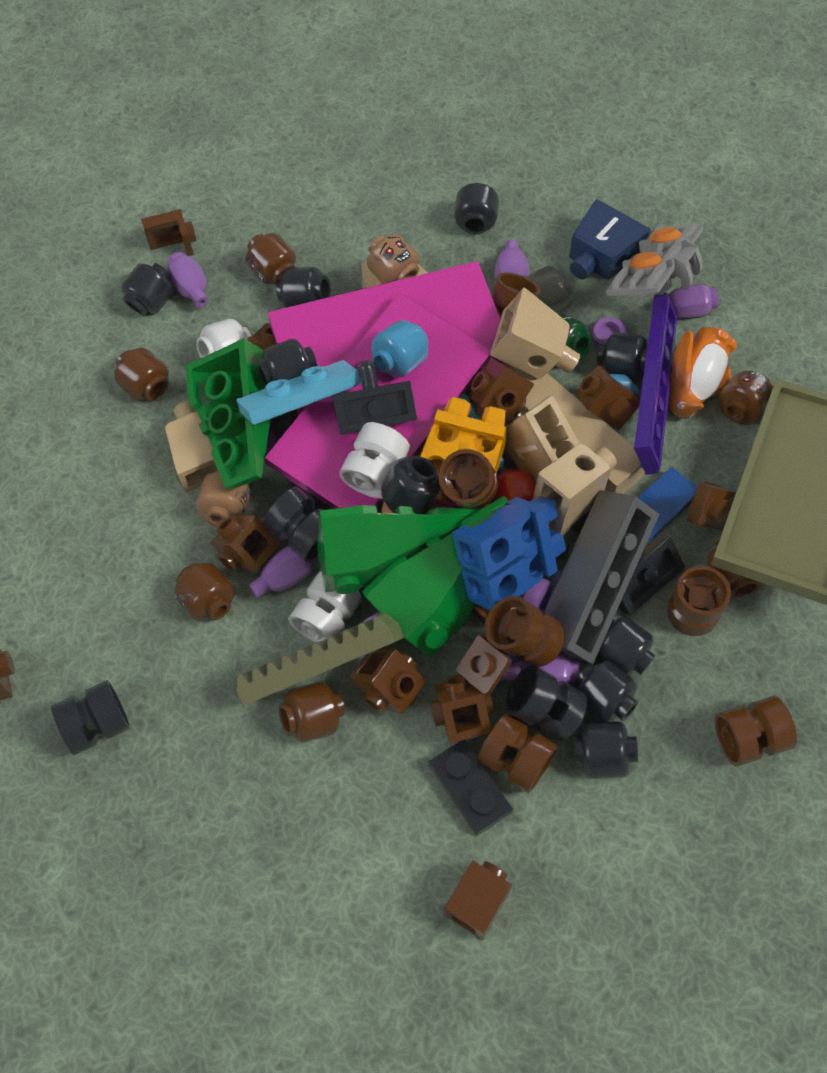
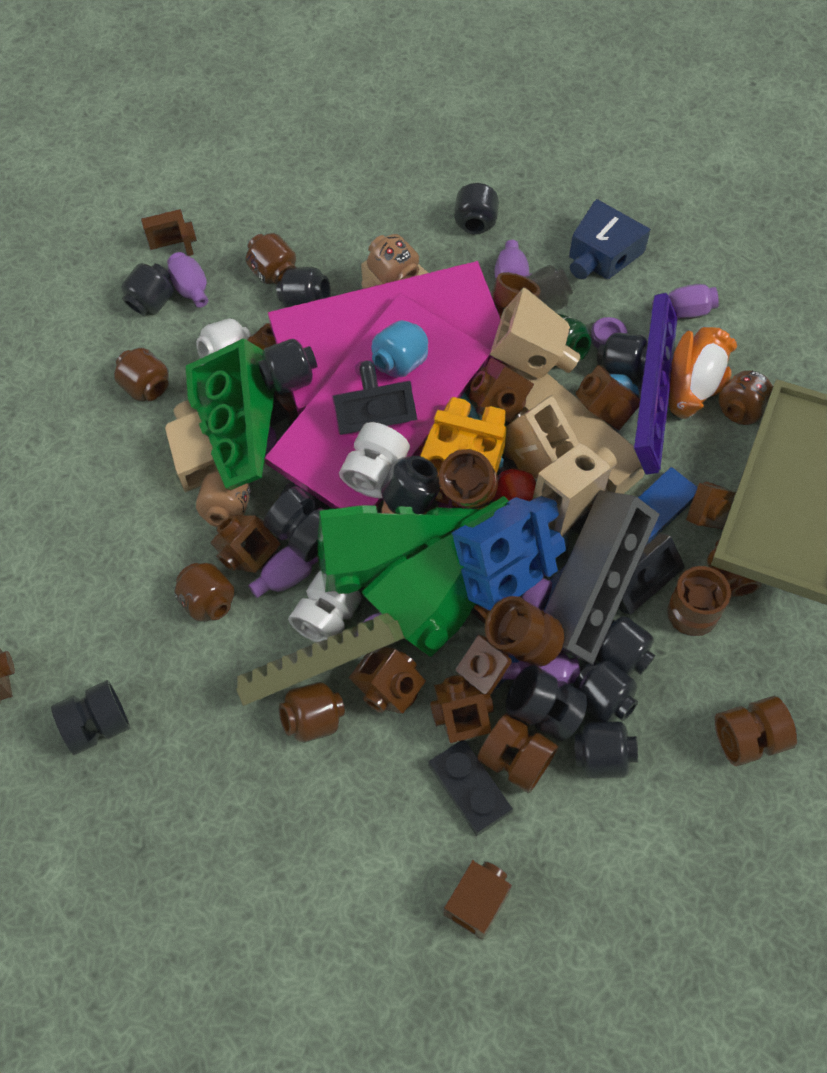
(291, 394): medium azure plate -> none
(660, 259): light grey piece -> none

